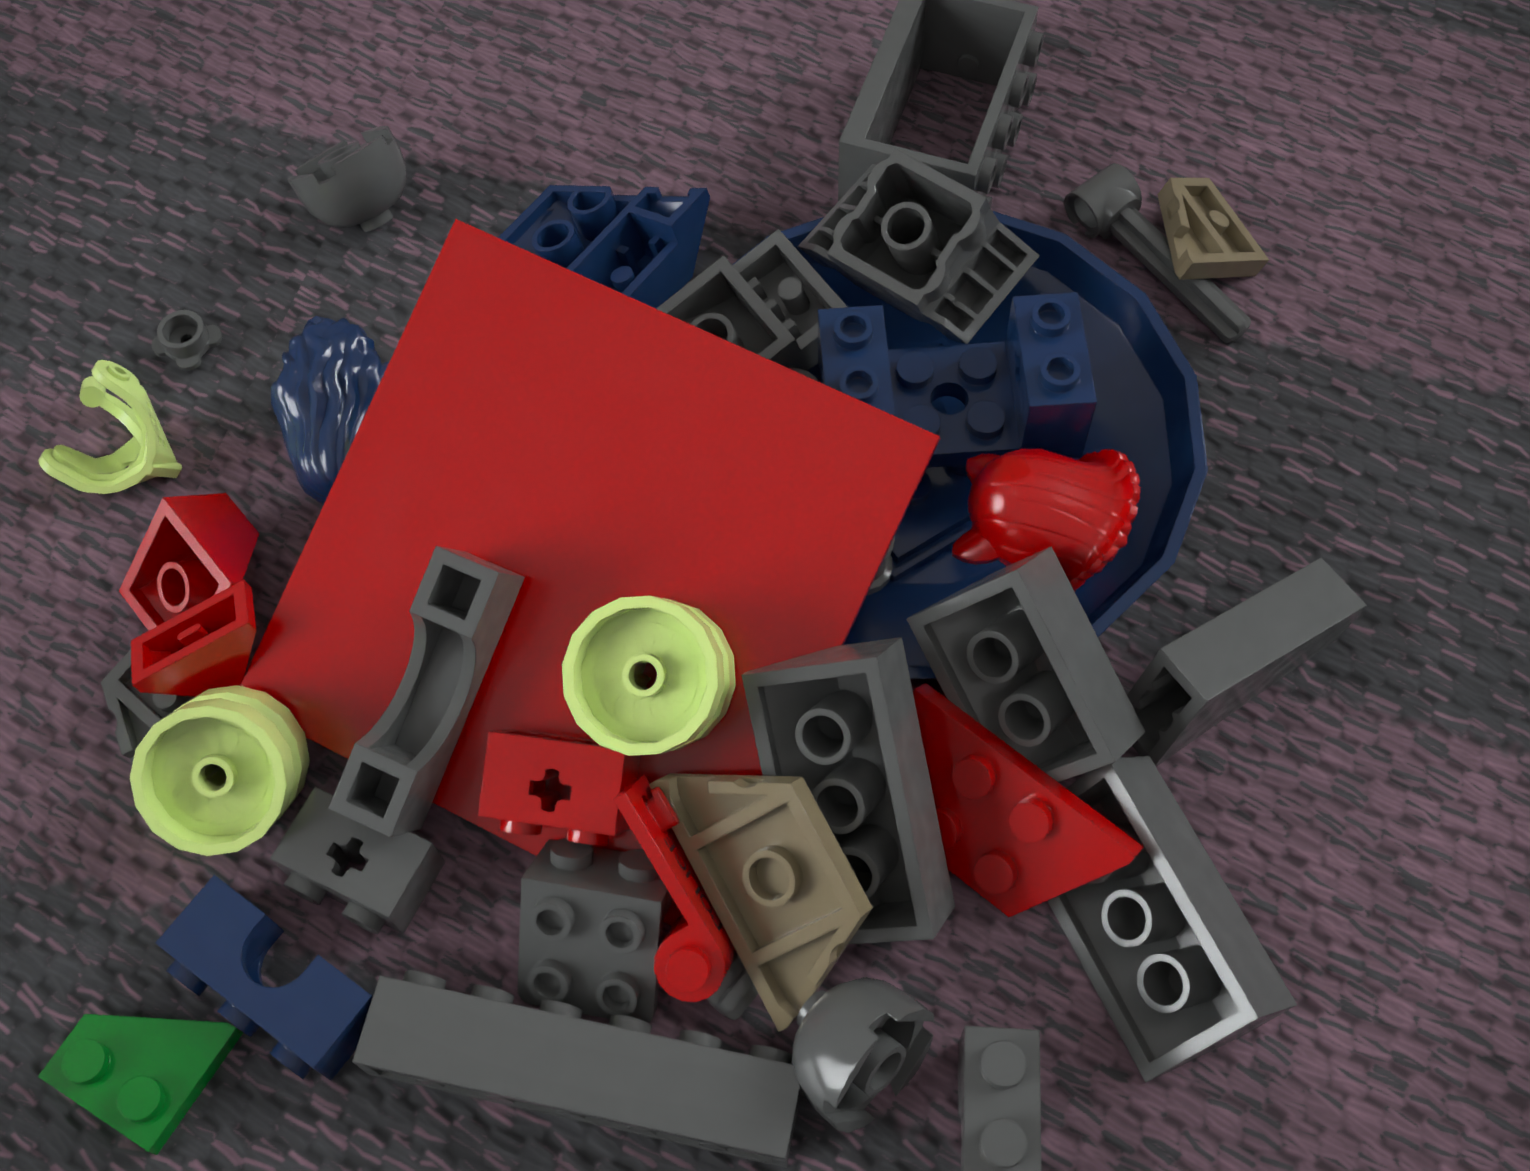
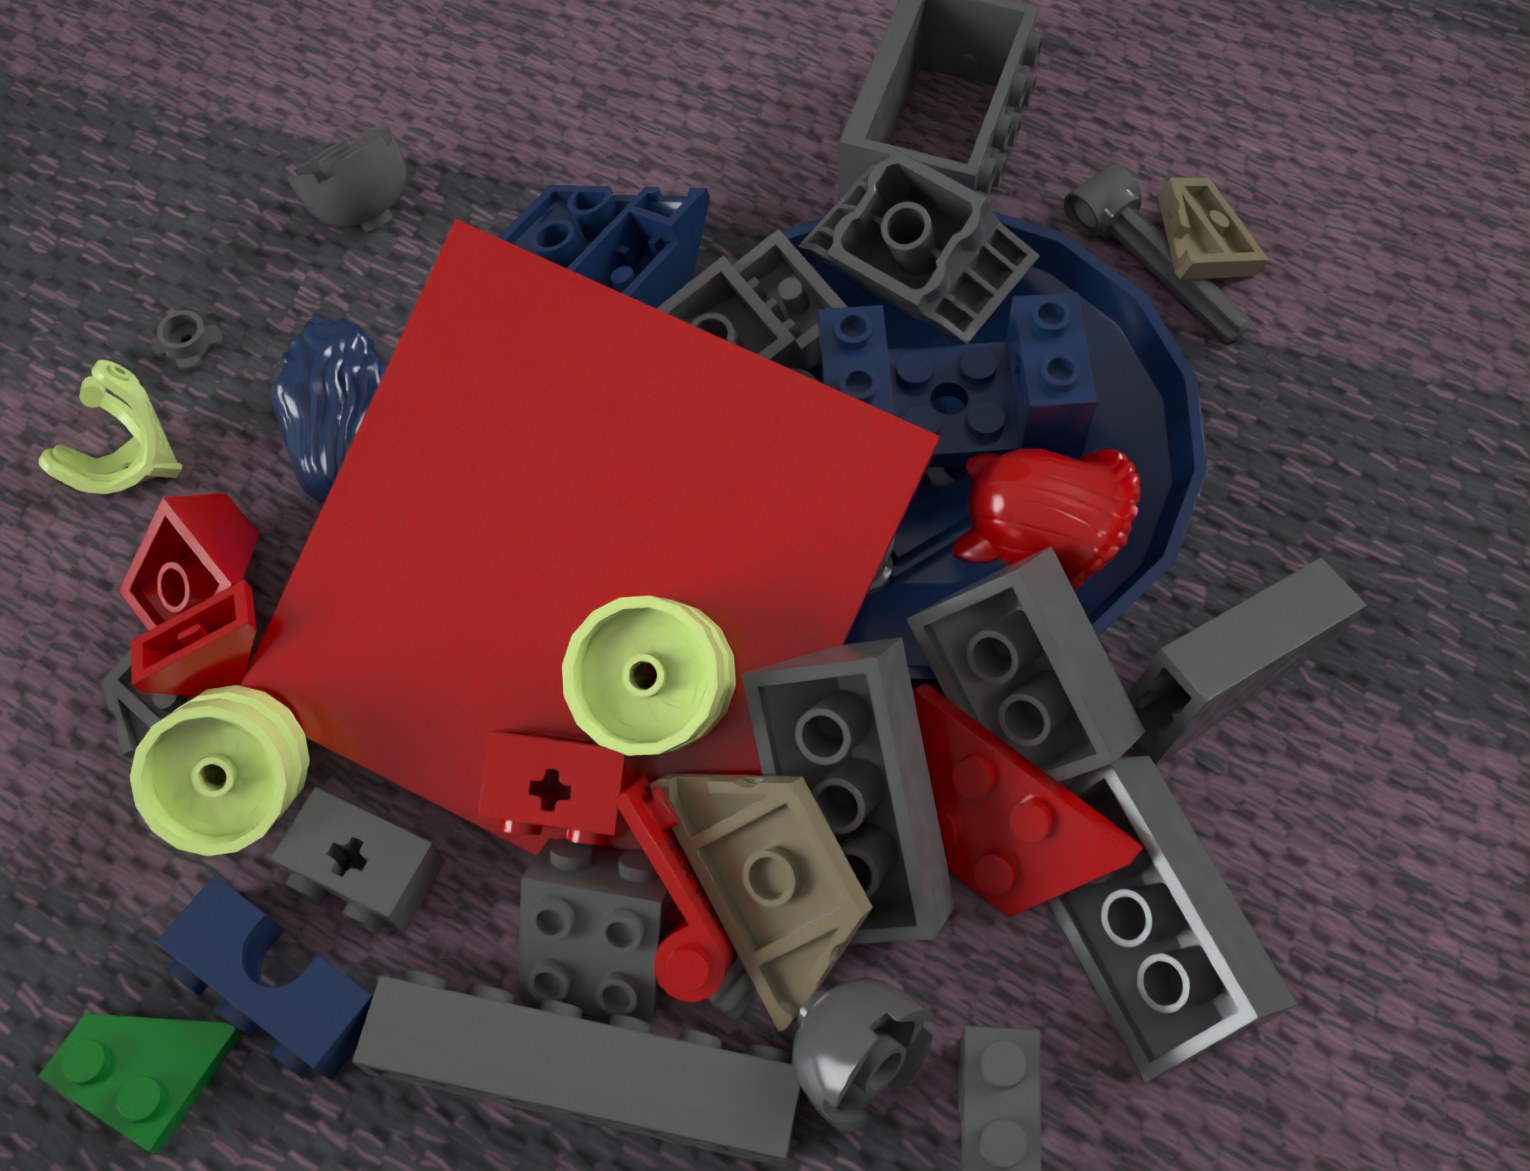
(406, 753): dark grey arch -> none

